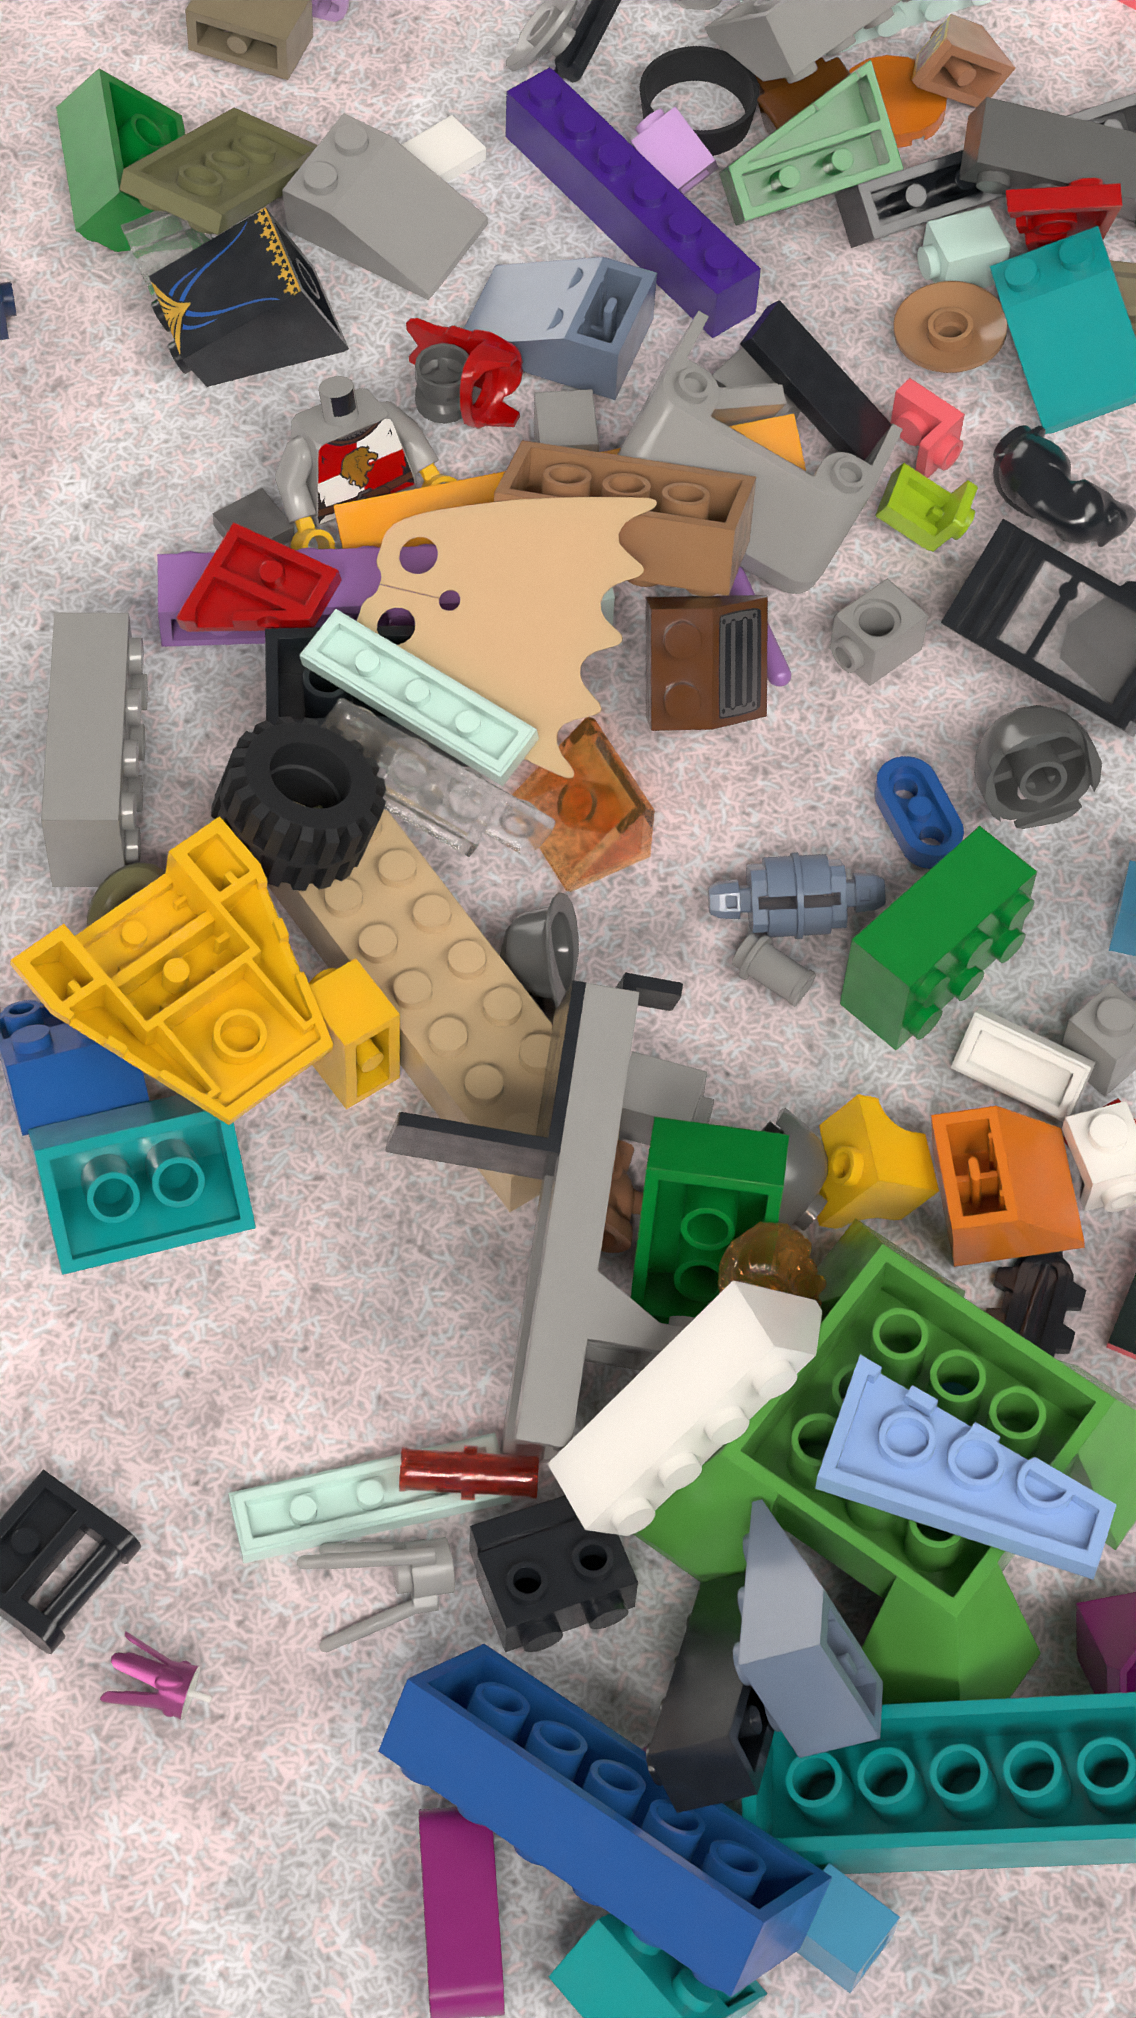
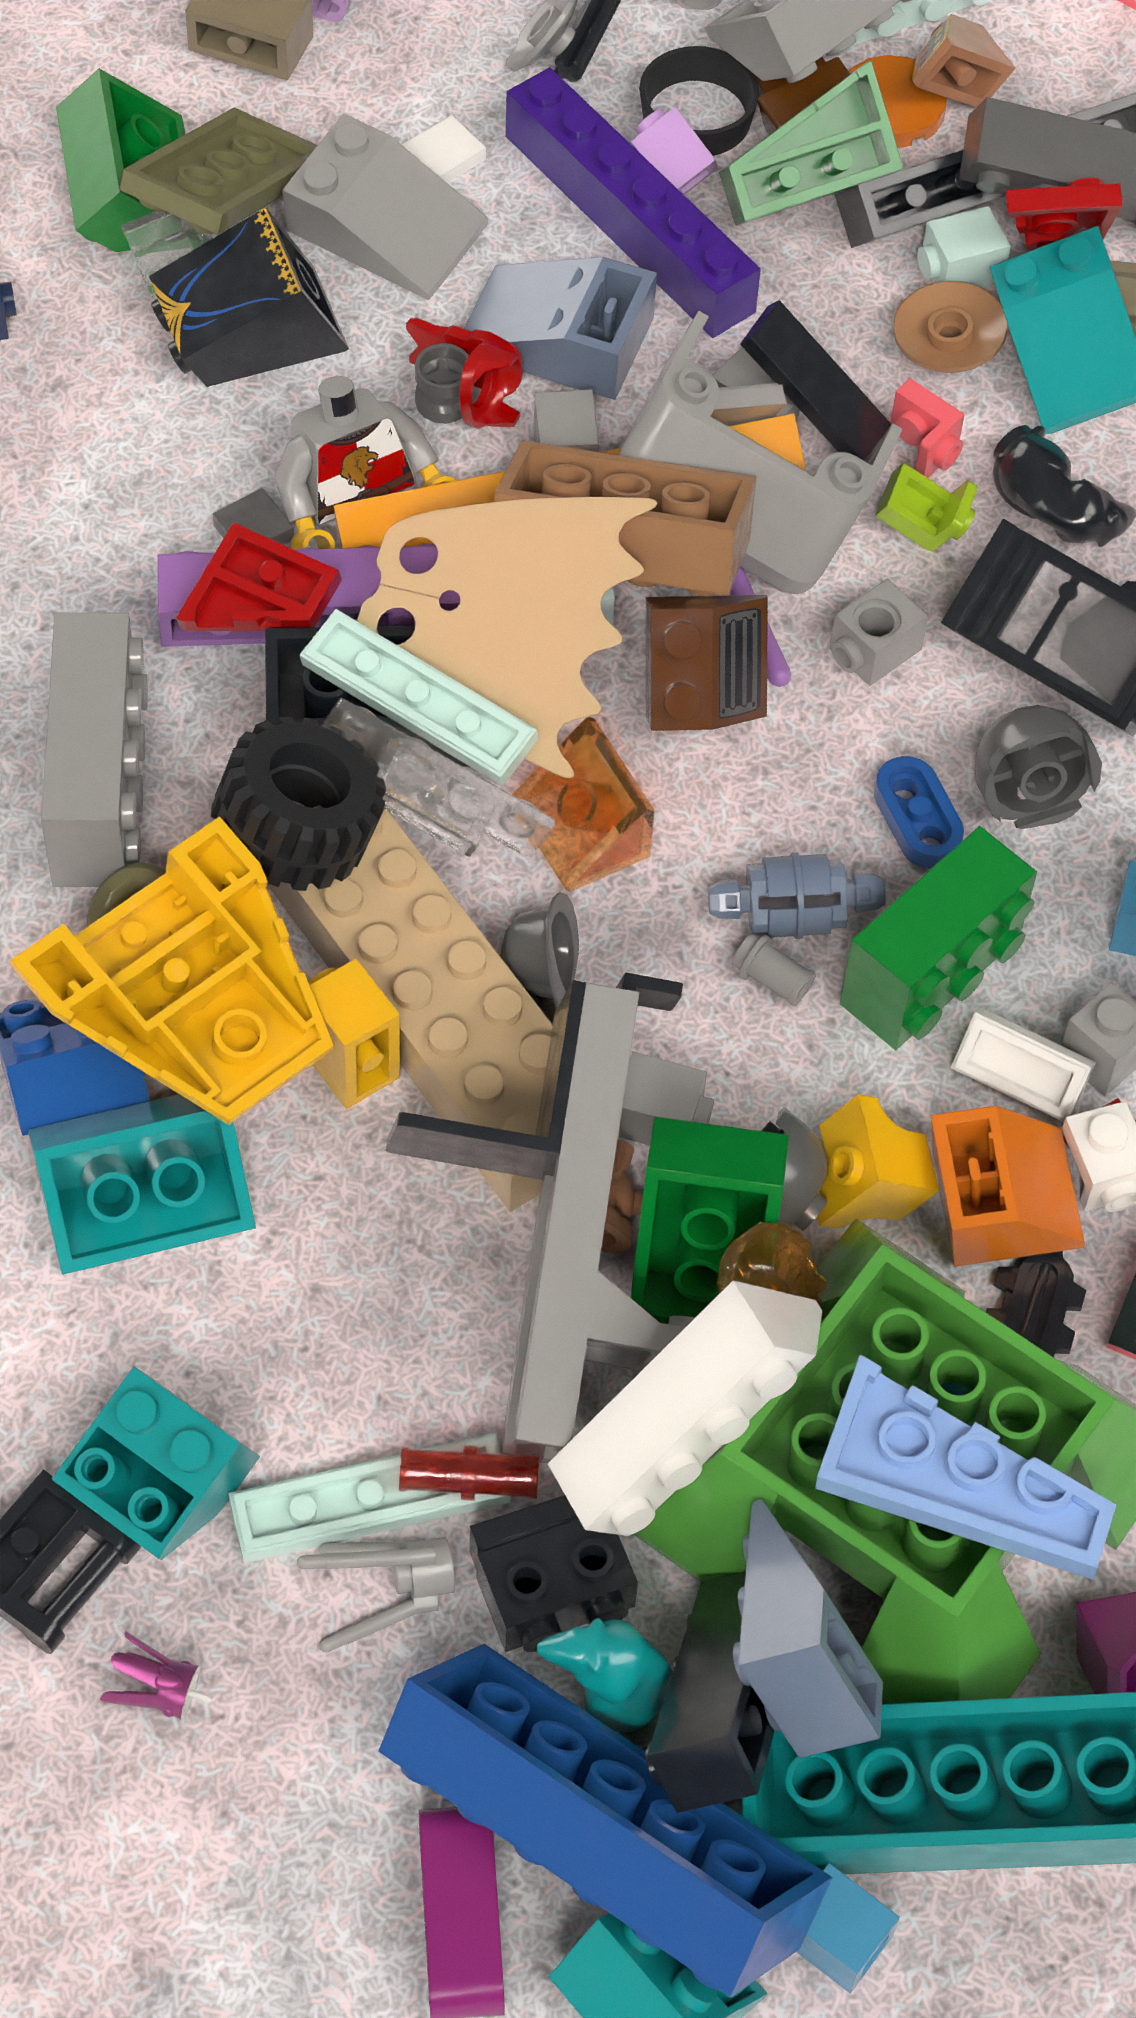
(154, 1465): none -> teal slope
(618, 1670): none -> teal animal

